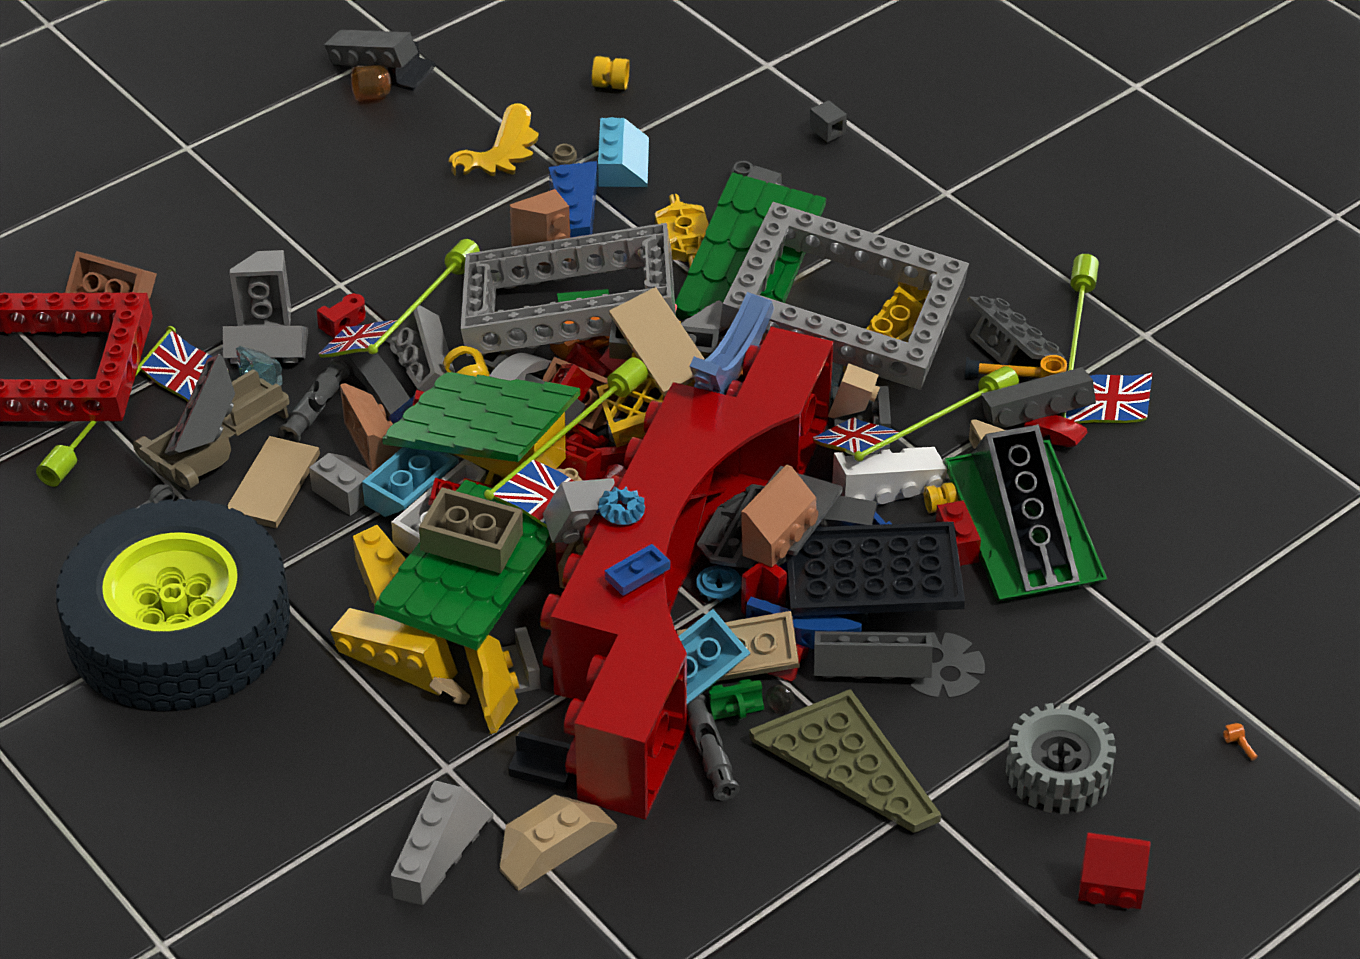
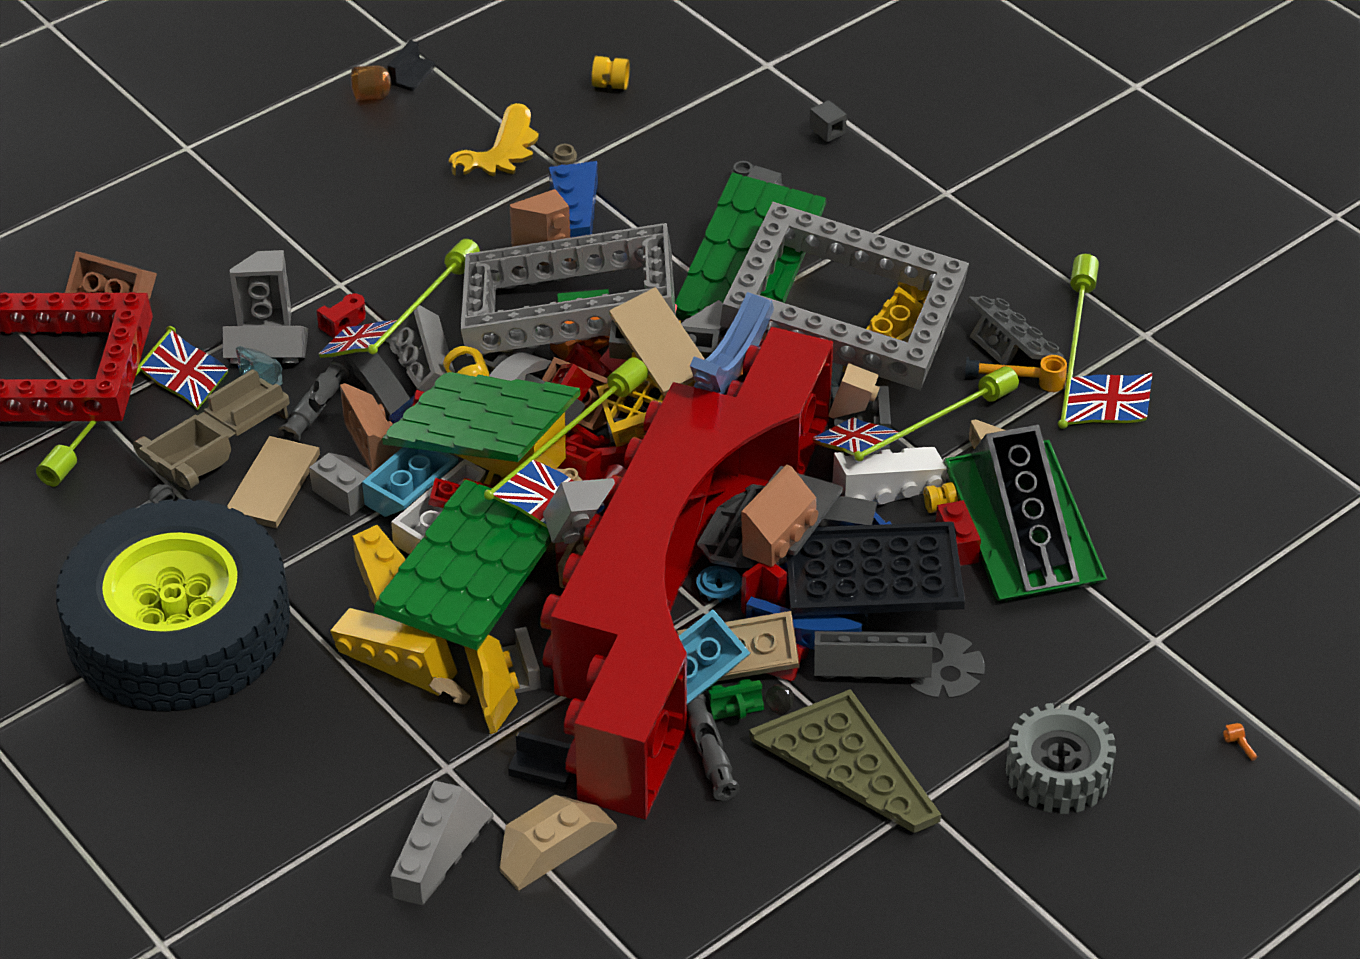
(205, 409): dark grey wedge -> none
(371, 48): dark grey brick -> none
(471, 530): dark tan brick -> none
(615, 512): dark azure gear -> none
(622, 154): medium azure slope -> none
(637, 569): blue plate -> none
(683, 240): yellow plate -> none
(1038, 398): dark grey brick -> none
(1061, 430): red slope -> none
(1114, 870): red slope -> none

